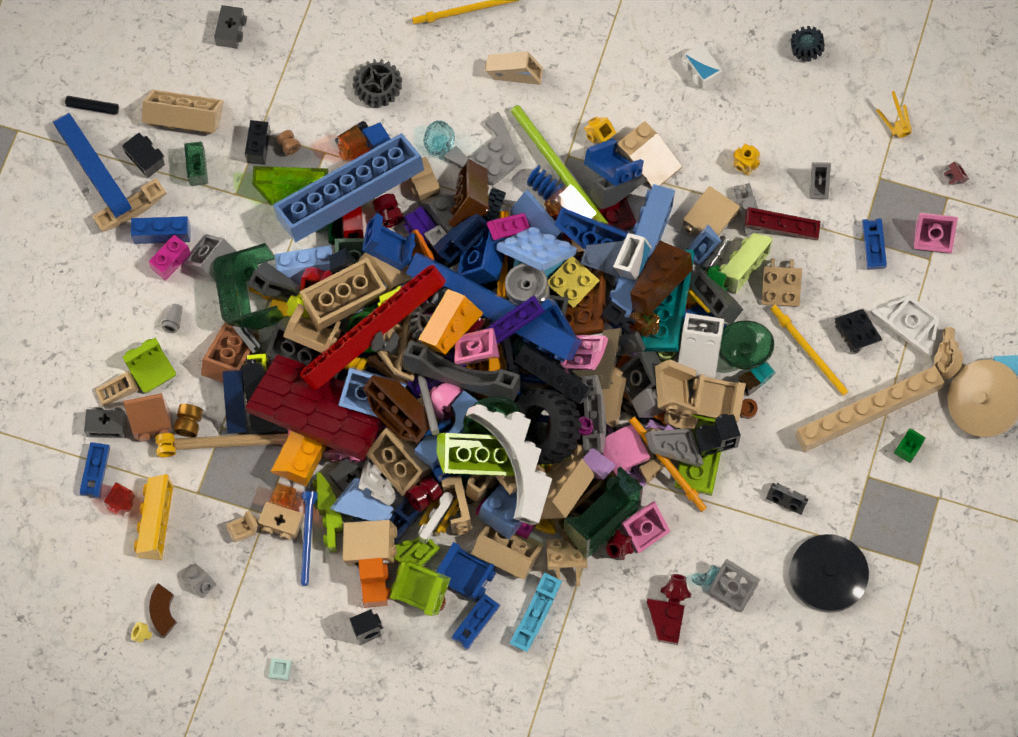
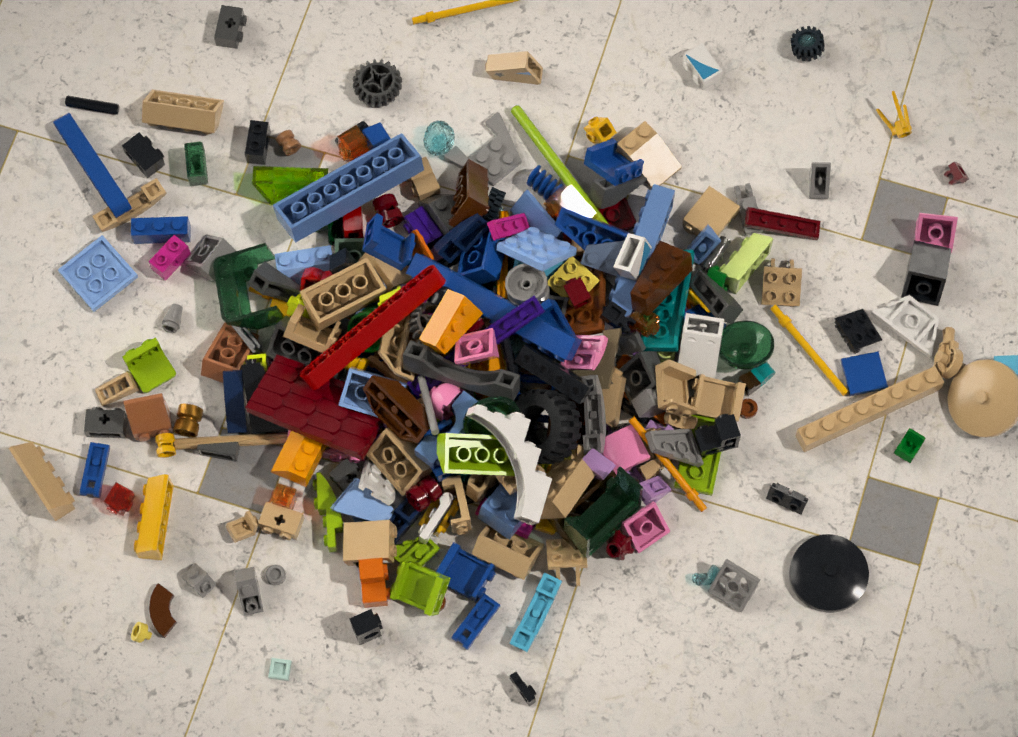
(42, 479): none -> tan slope
(98, 273): none -> light blue plate
(224, 450): none -> dark grey slope
(249, 591): none -> light grey slope
(275, 575): none -> light grey tile
(309, 499): blue piece -> none
(379, 343): dark grey piece -> none
(434, 235): light grey tile -> none
(526, 692): none -> black plate
(577, 292): none -> dark red brick
(587, 426): magenta plate -> none
(654, 489): none -> lavender slope
(666, 620): dark red wing -> none
(676, 589): dark red rock -> none
(746, 159): yellow brick -> none
(864, 373): none -> blue tile
(874, 244): blue plate -> none
(926, 272): none -> black slope

